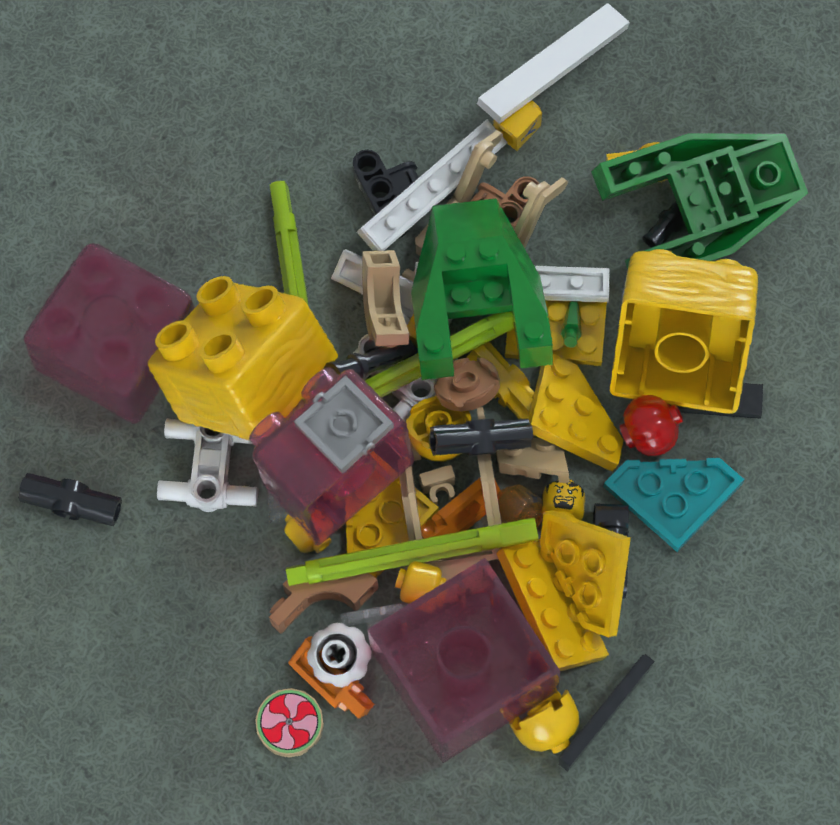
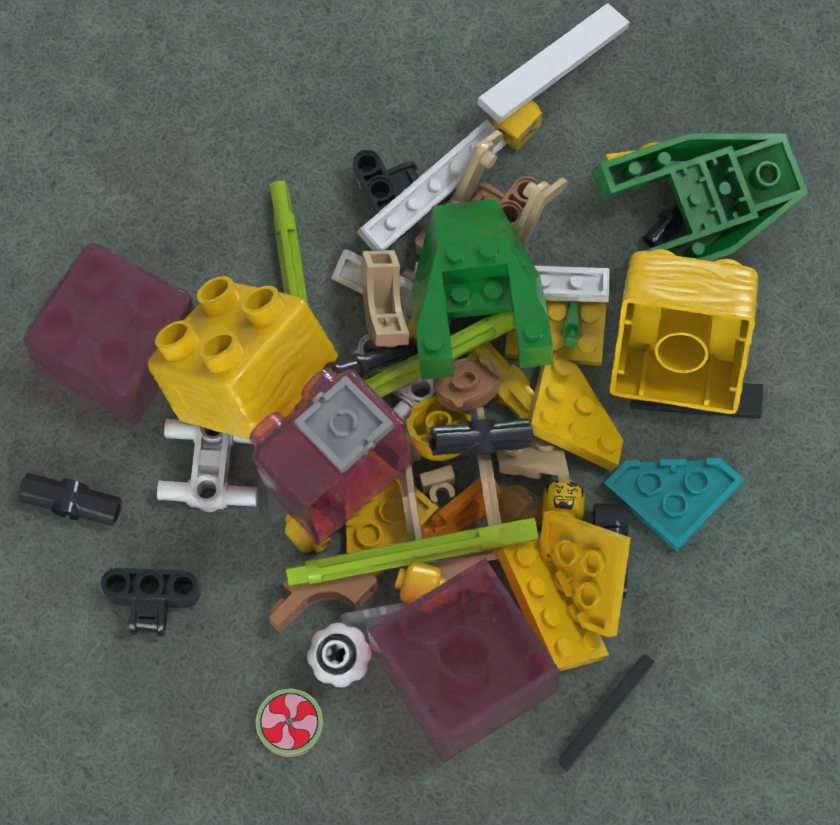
(150, 611): none -> black beam
(346, 698): orange hinge -> none
(548, 724): yellow cylinder -> none
(651, 425): red plant -> none

